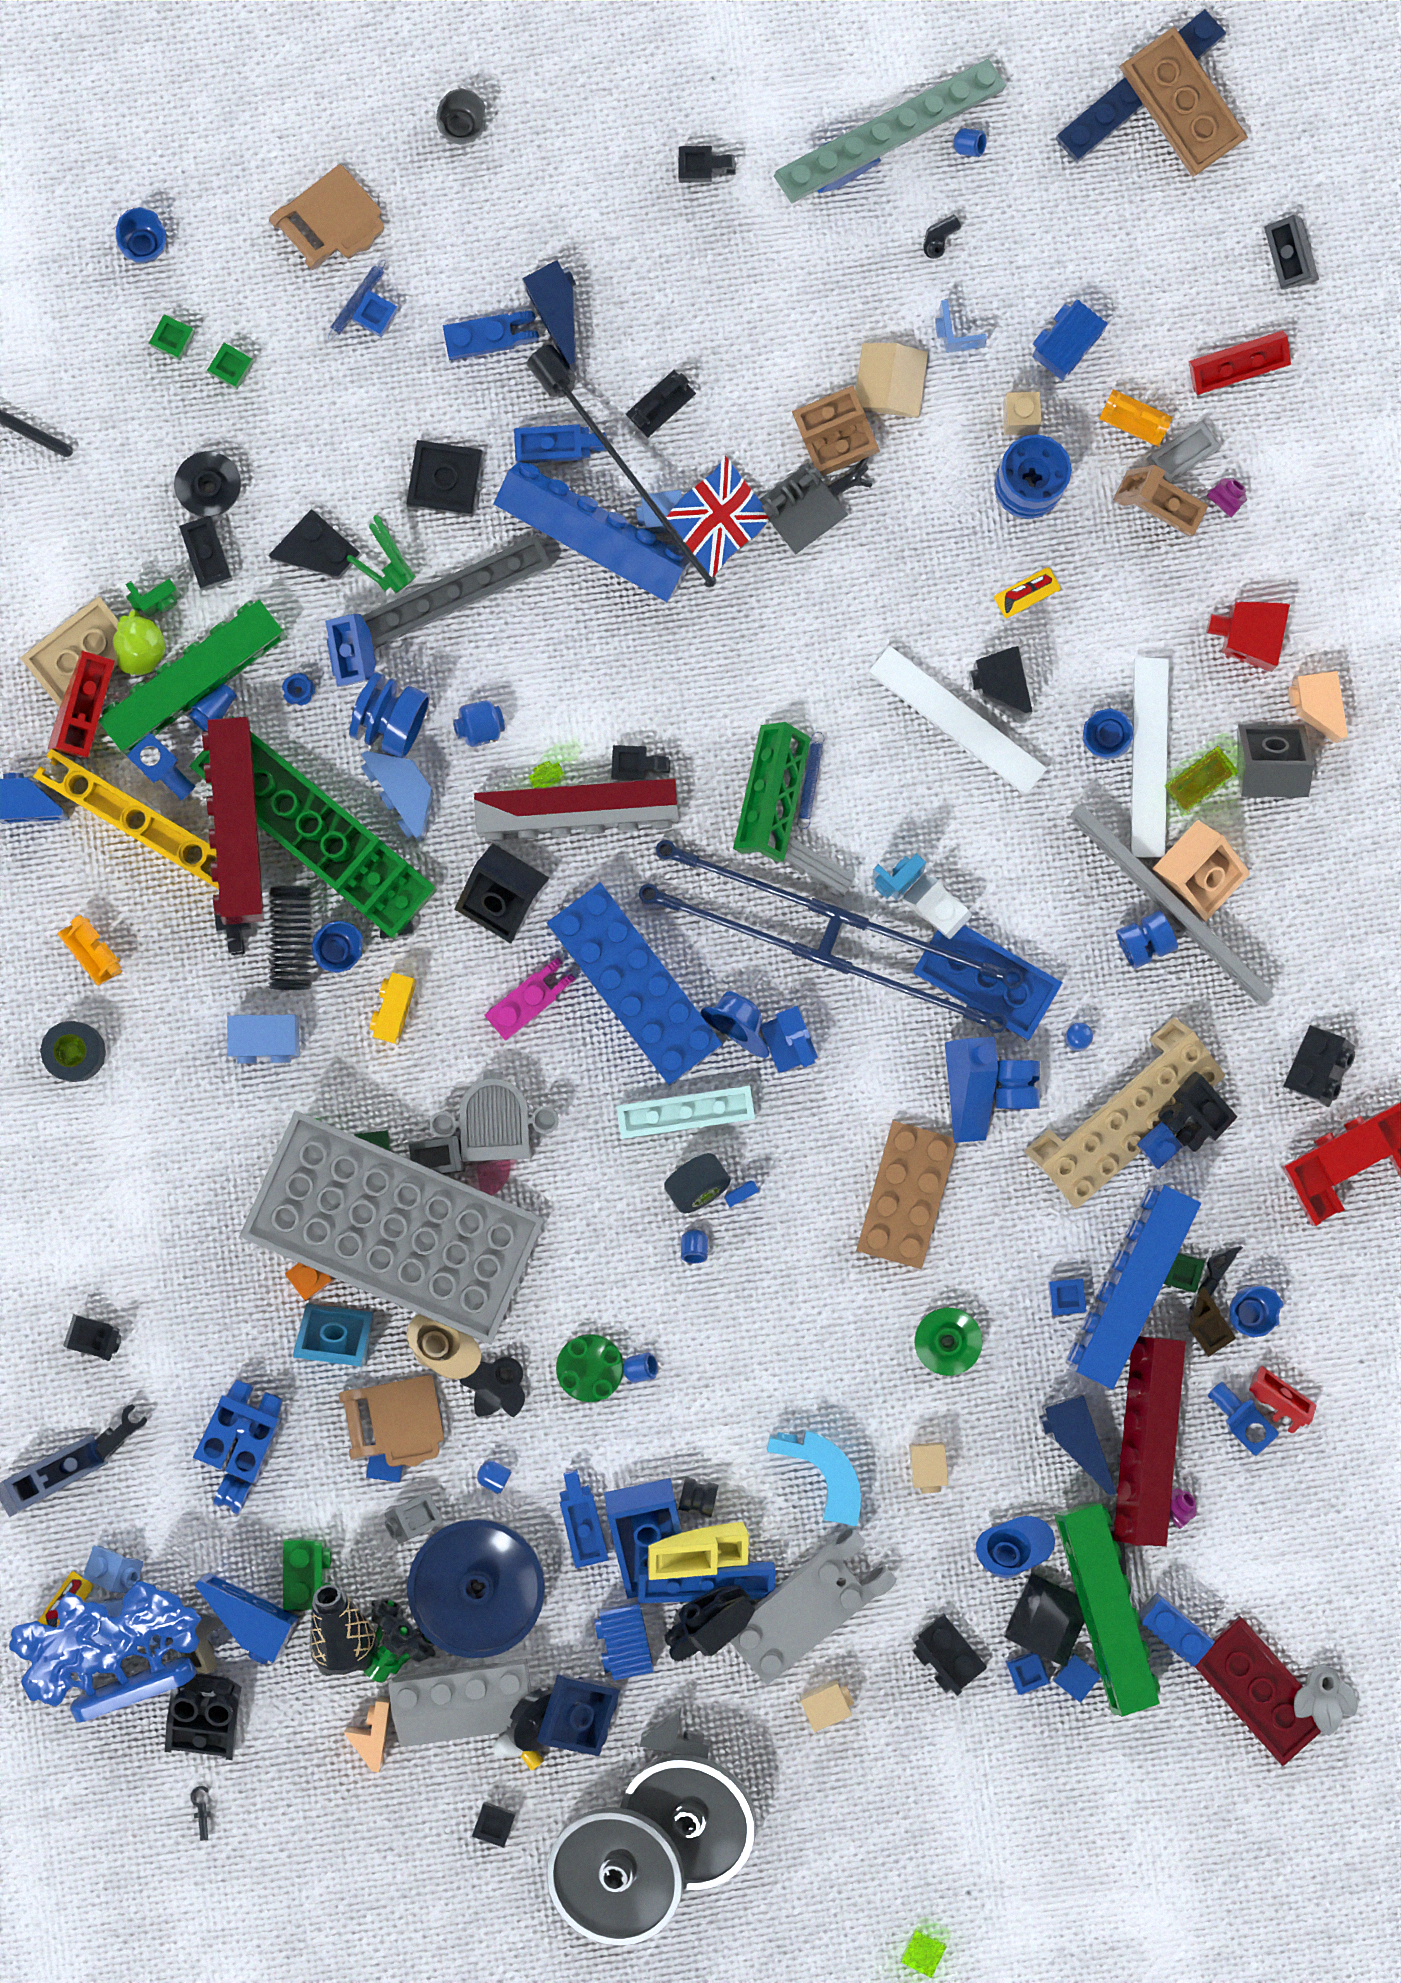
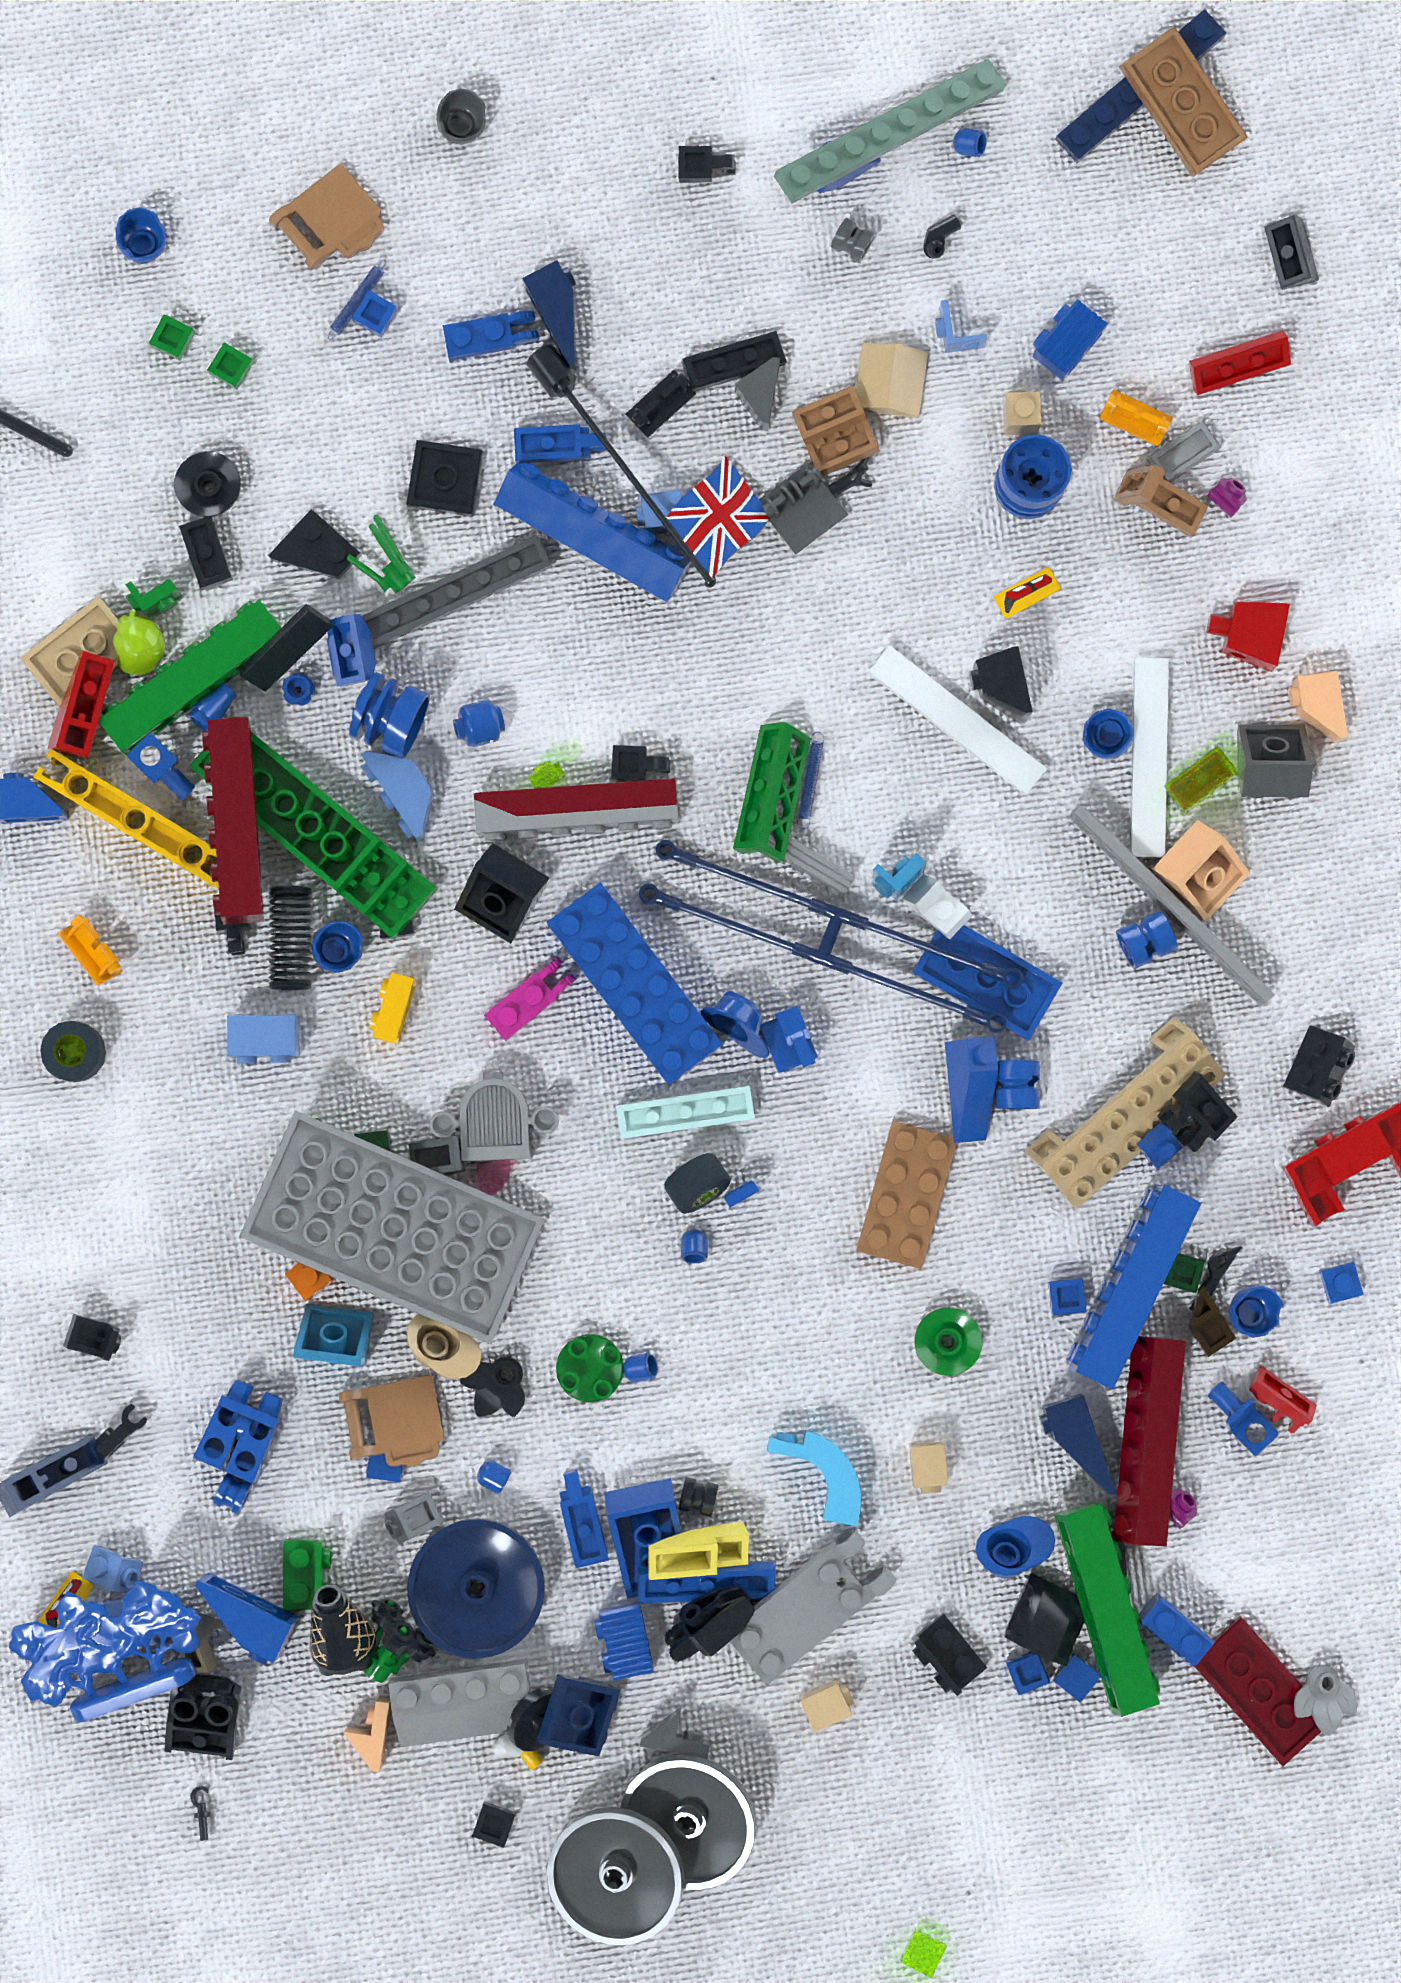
(285, 647): none -> black tile
(731, 361): none -> black tile
(758, 391): none -> dark grey slope
(852, 240): none -> dark grey wheel
(1078, 1037): blue piece -> none
(1341, 1282): none -> blue plate

